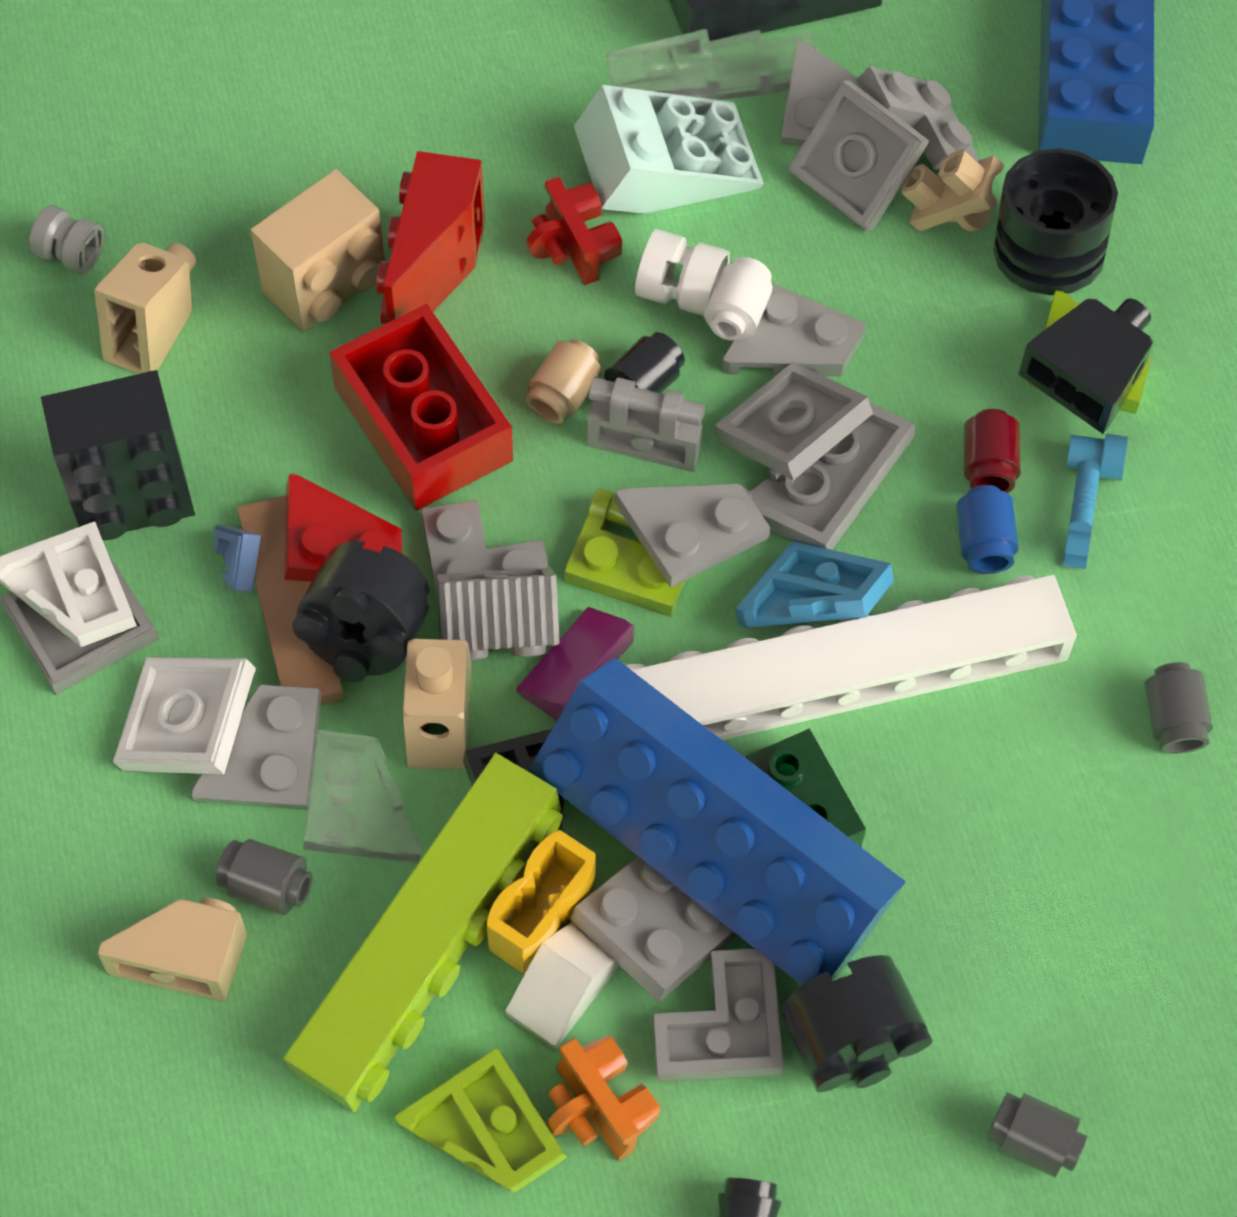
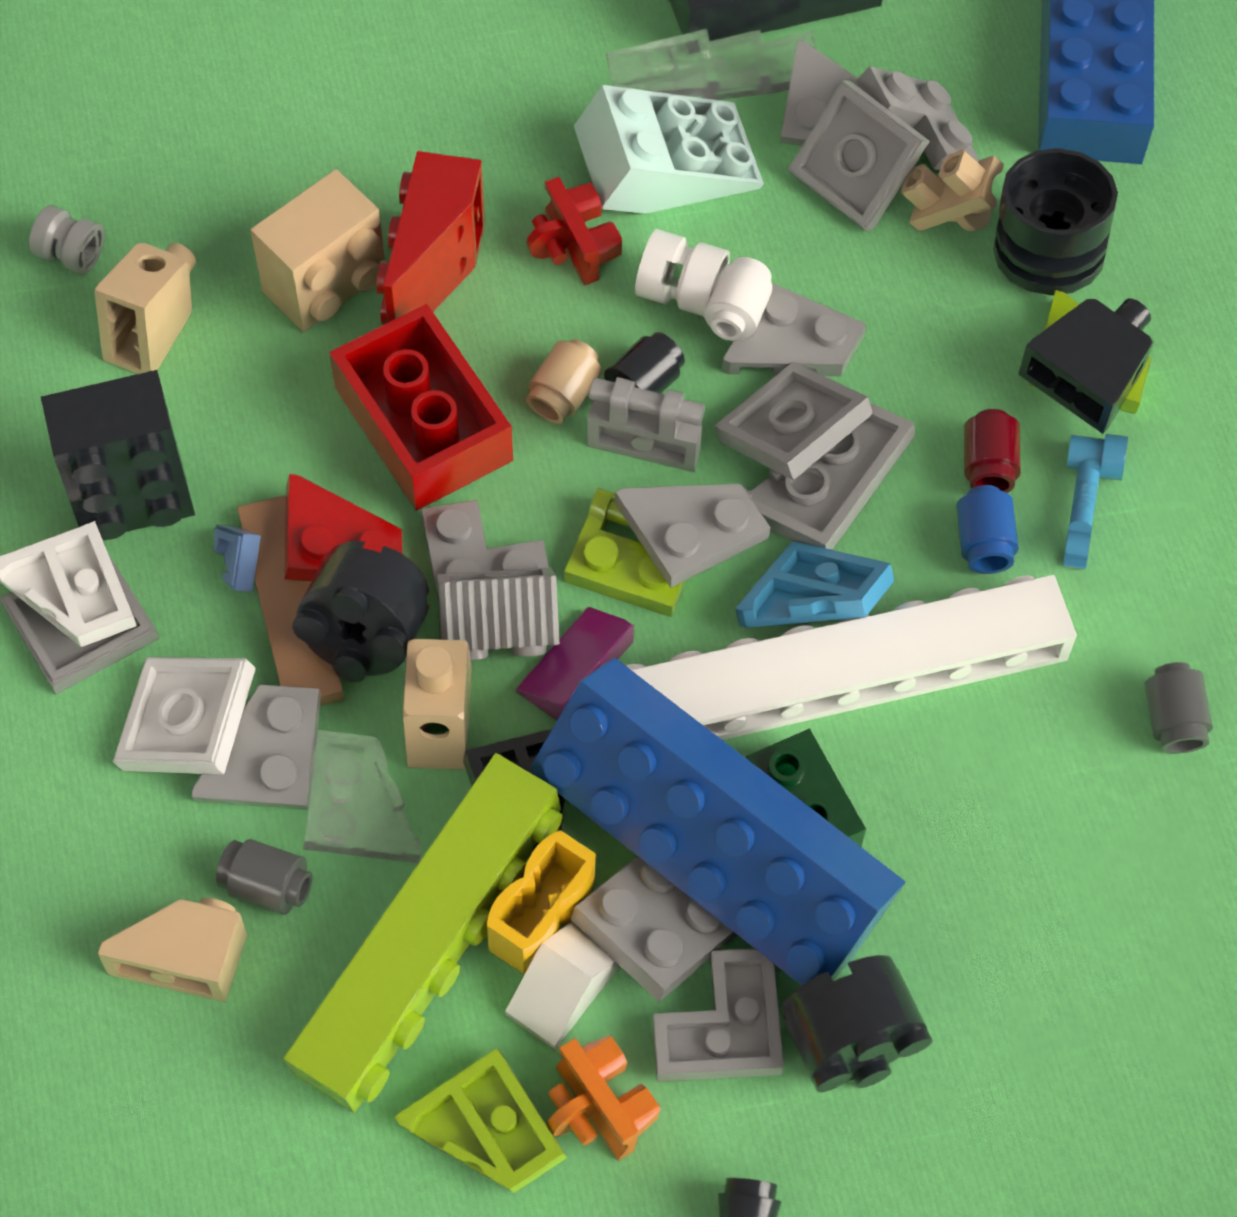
(1037, 1134): dark grey brick -> none

